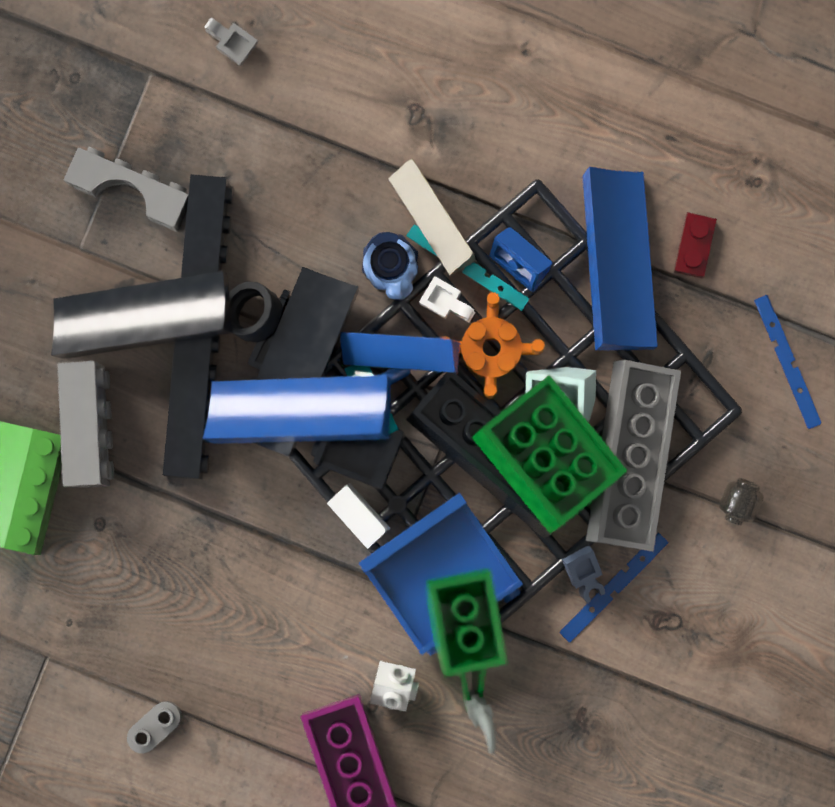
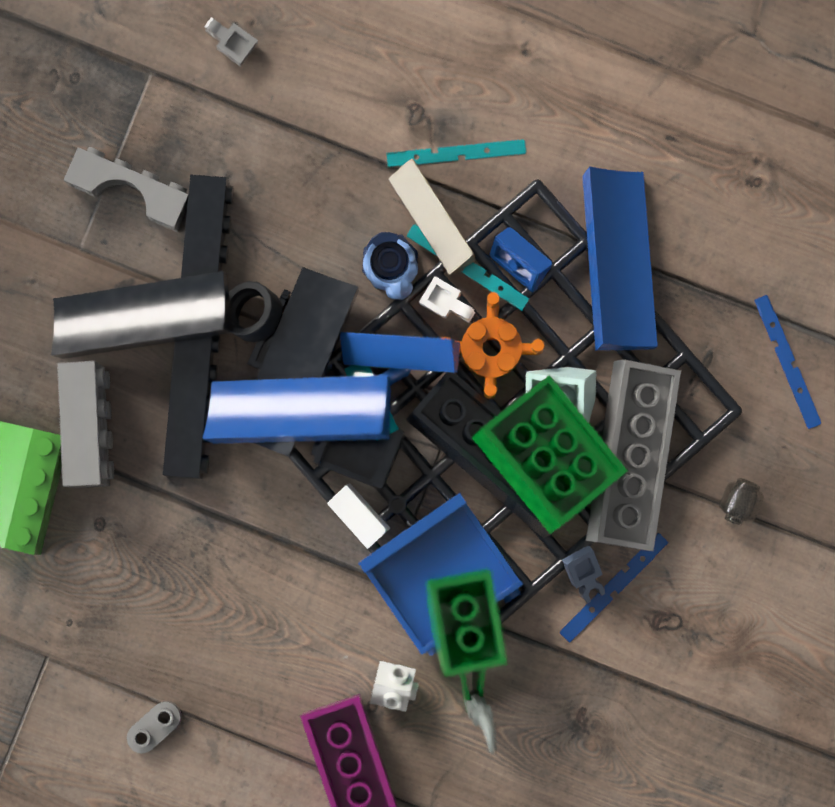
(451, 153): none -> teal piece
(695, 245): dark red plate -> none

